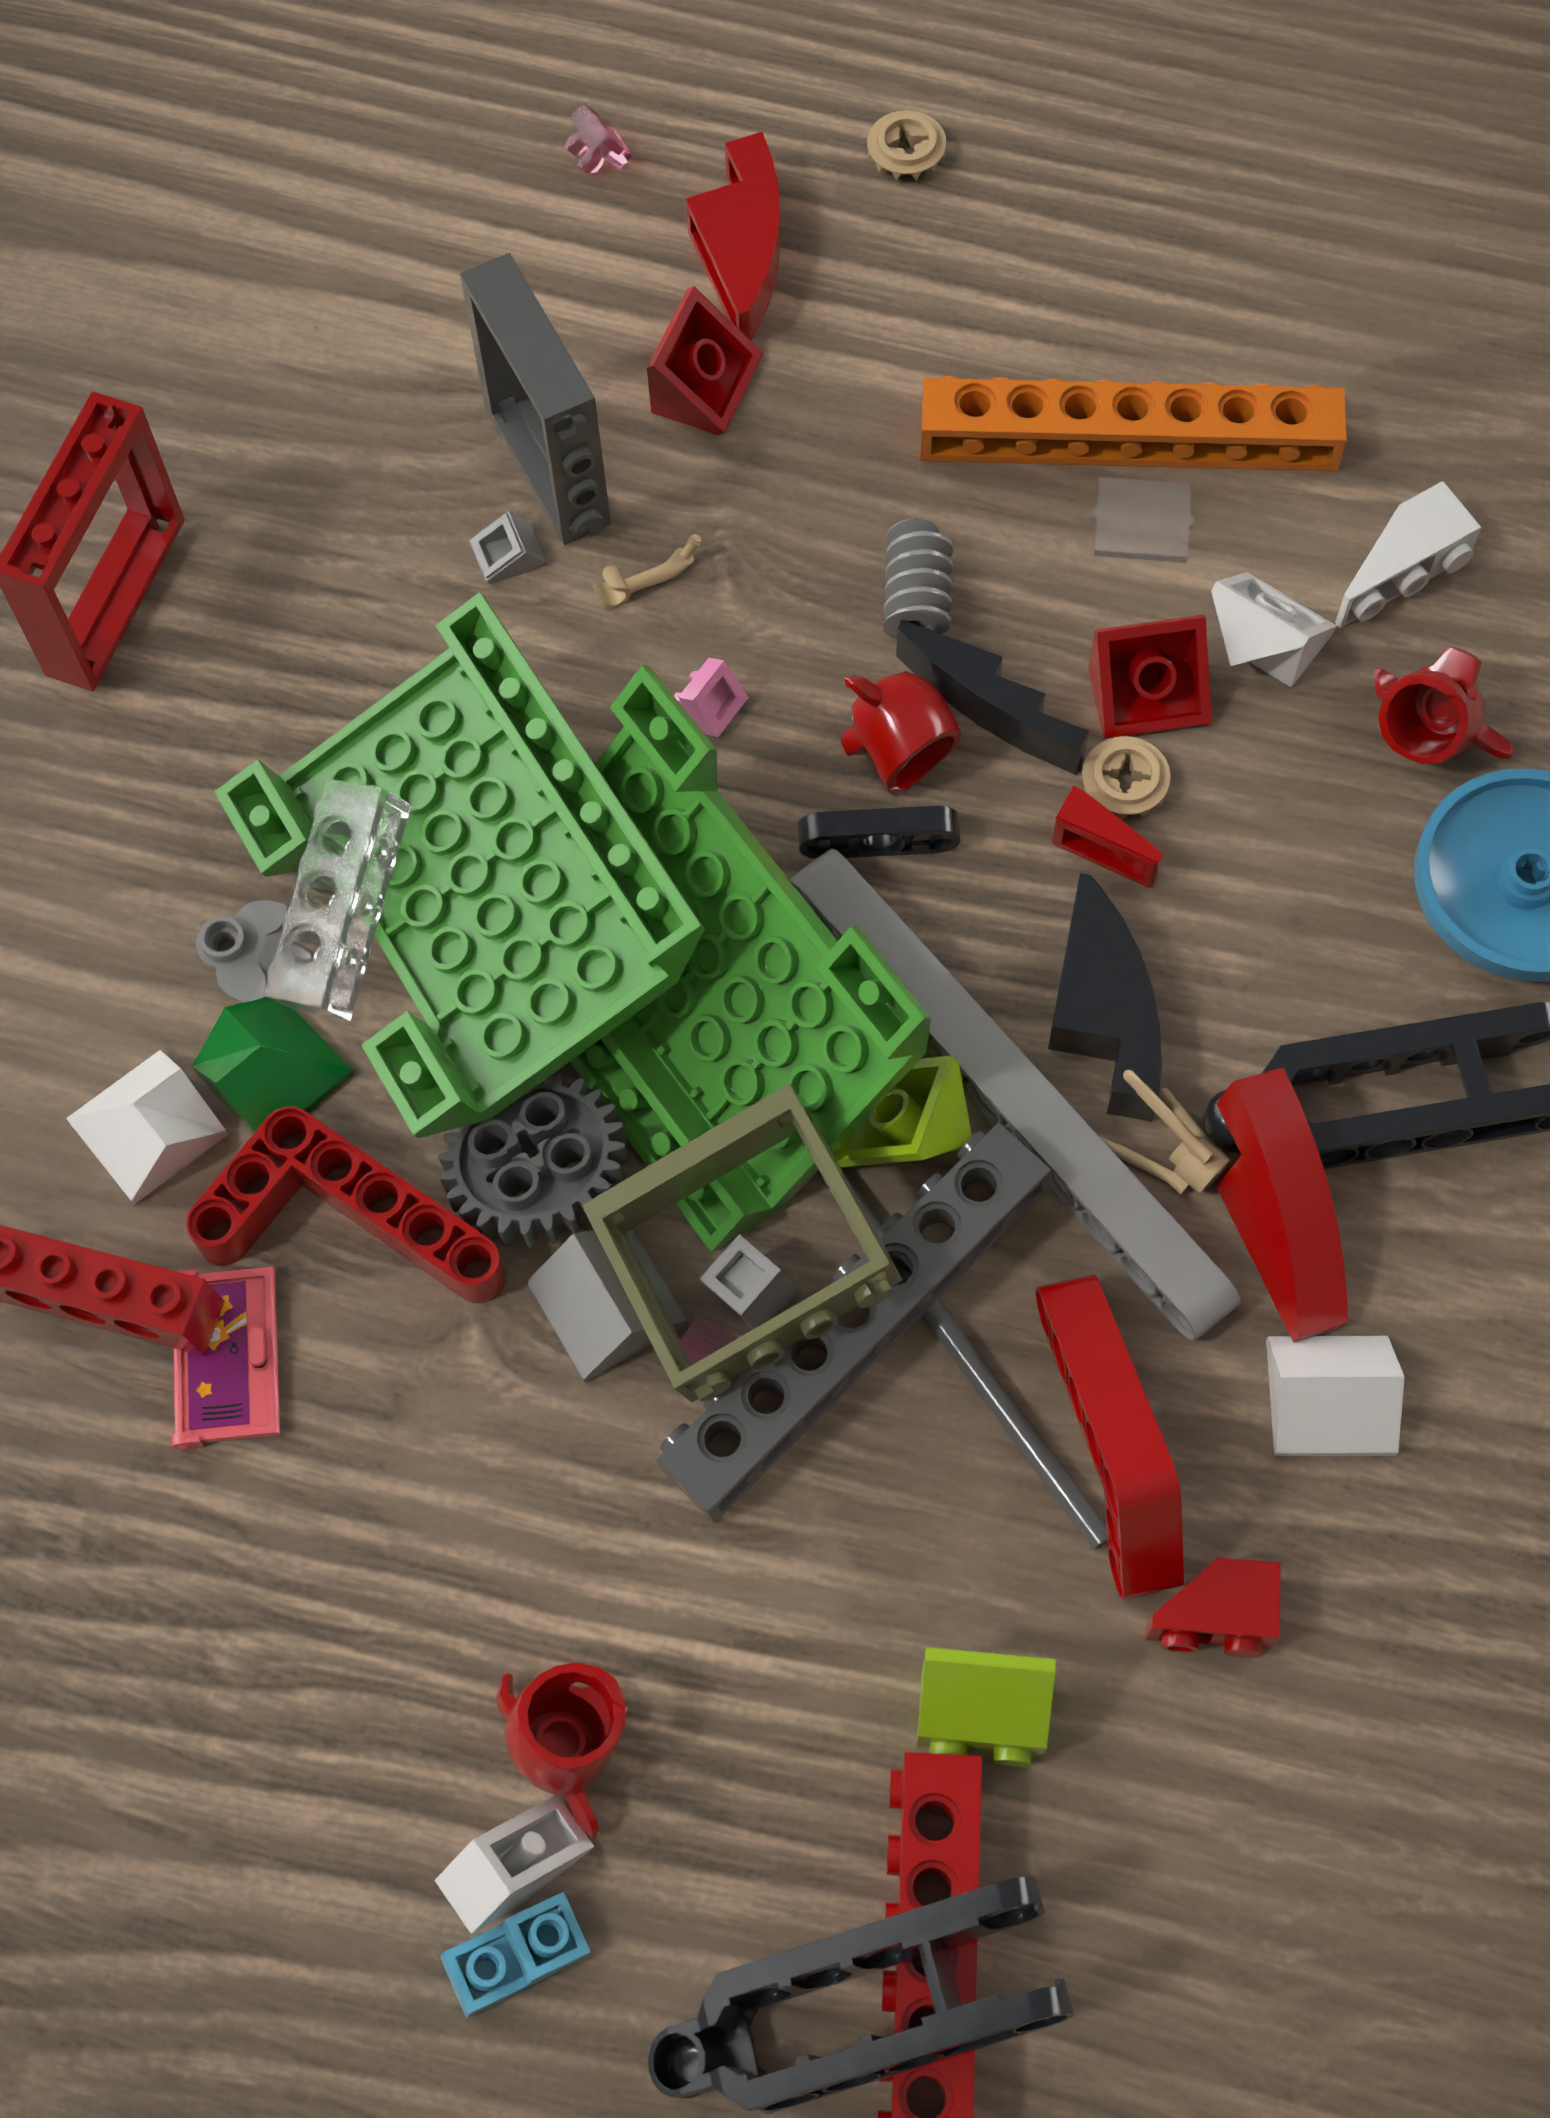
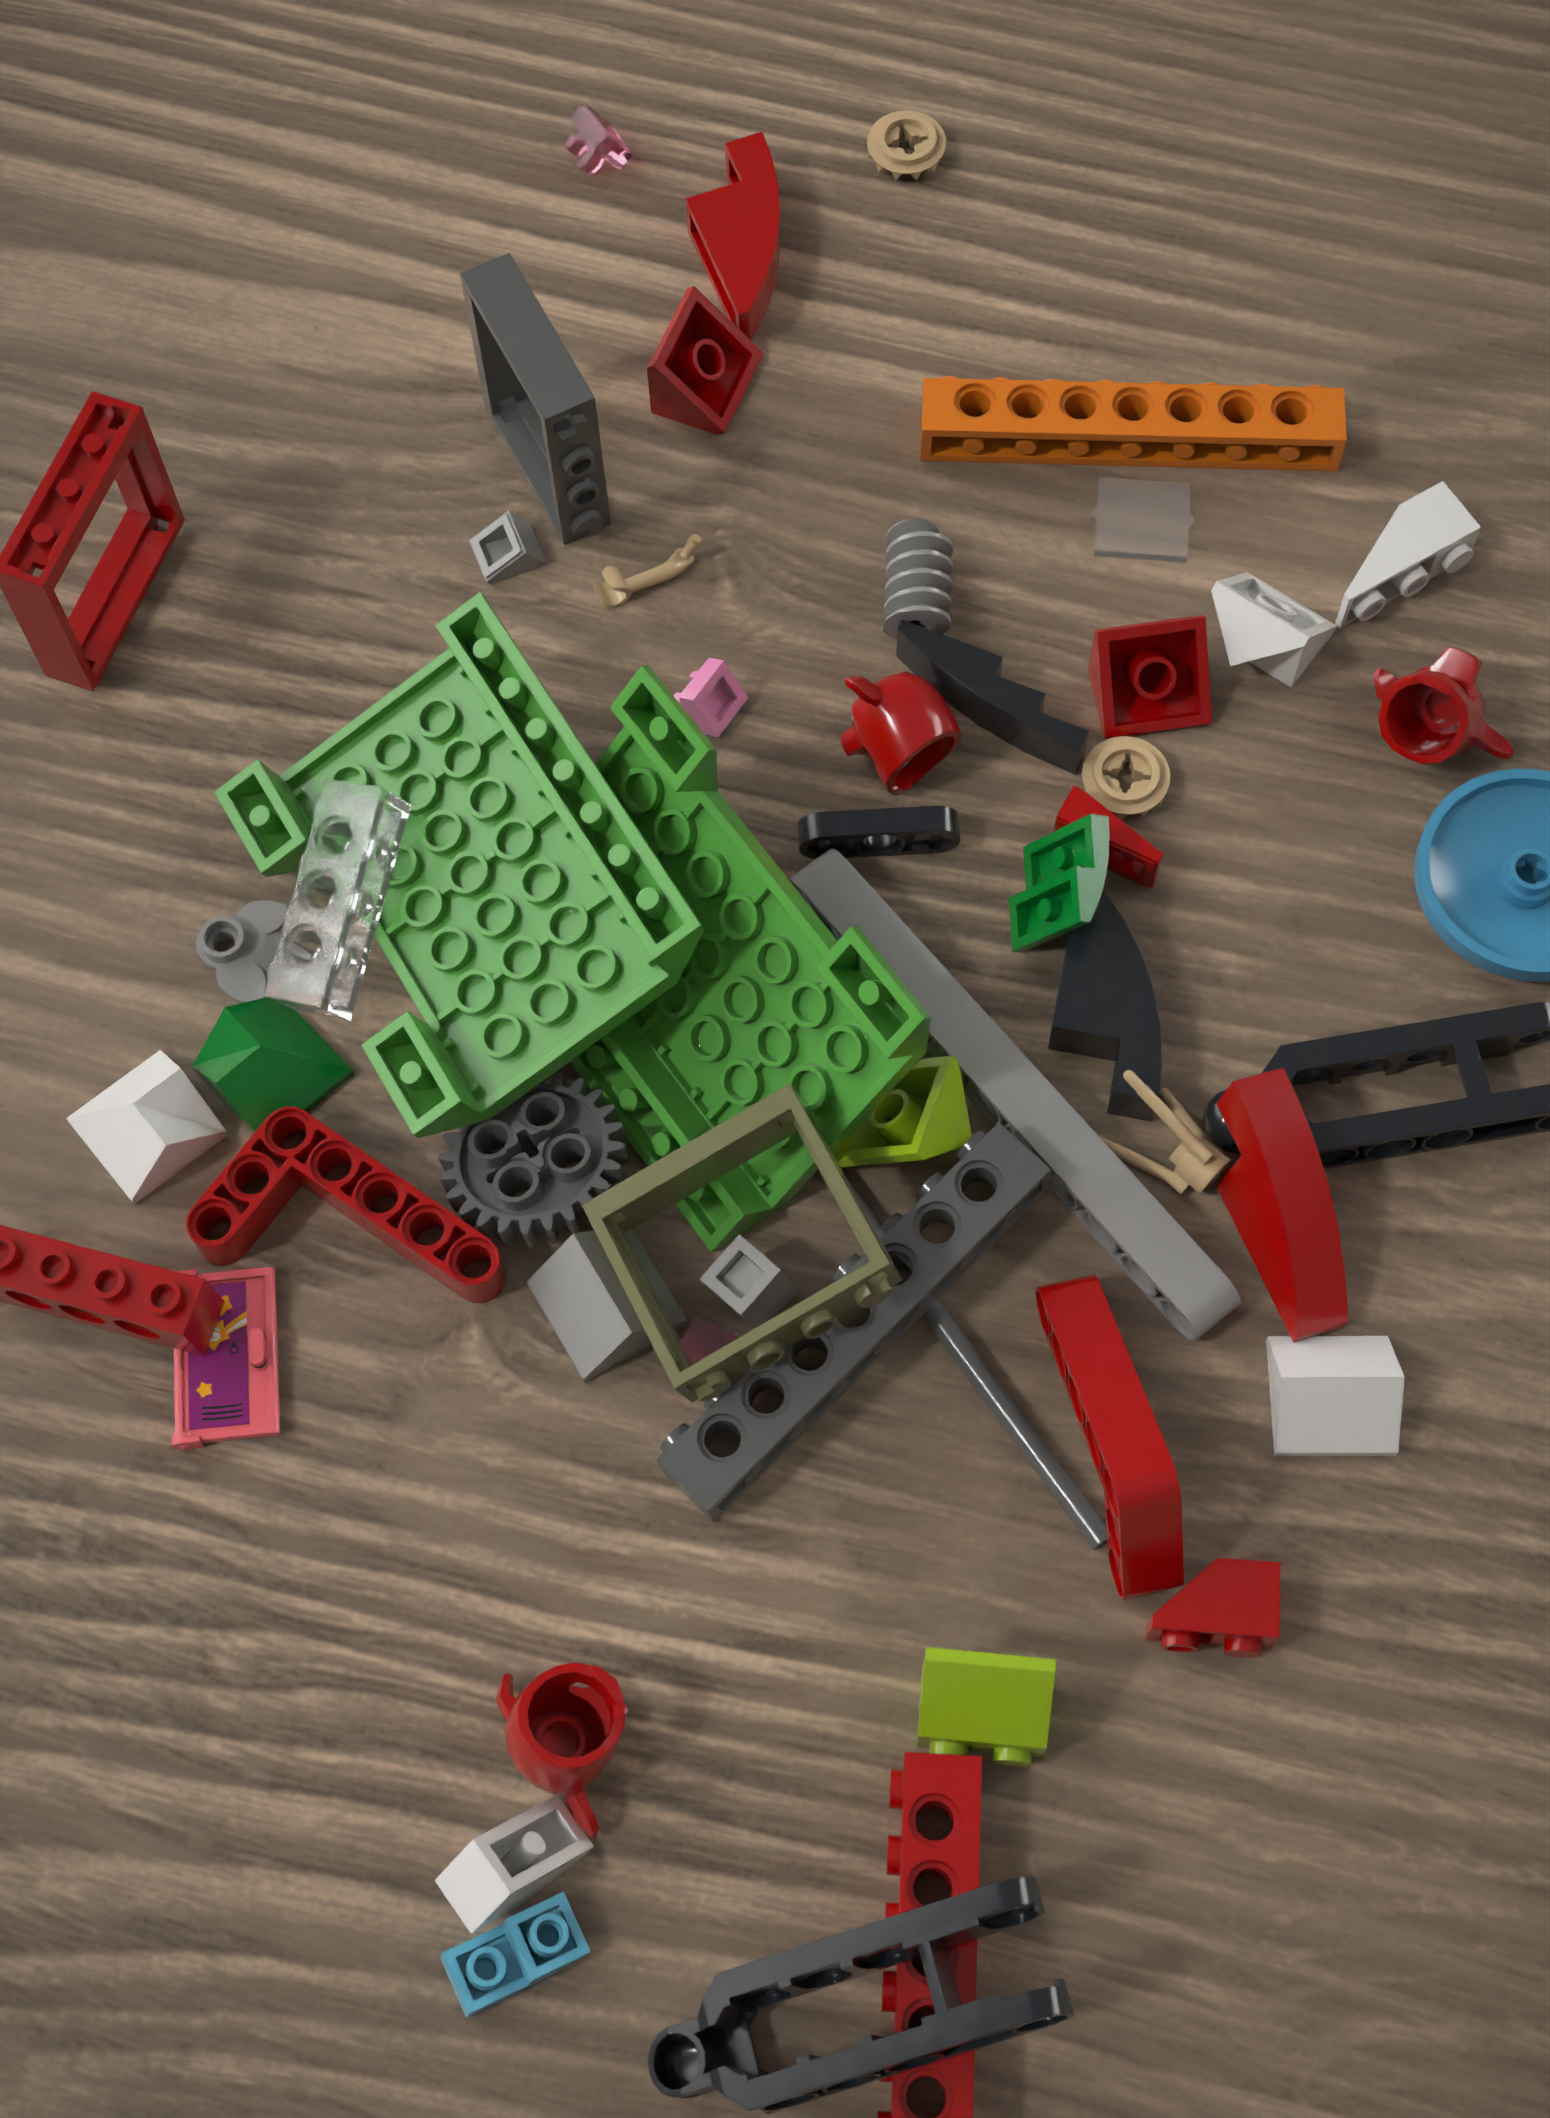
(1062, 882): none -> green slope

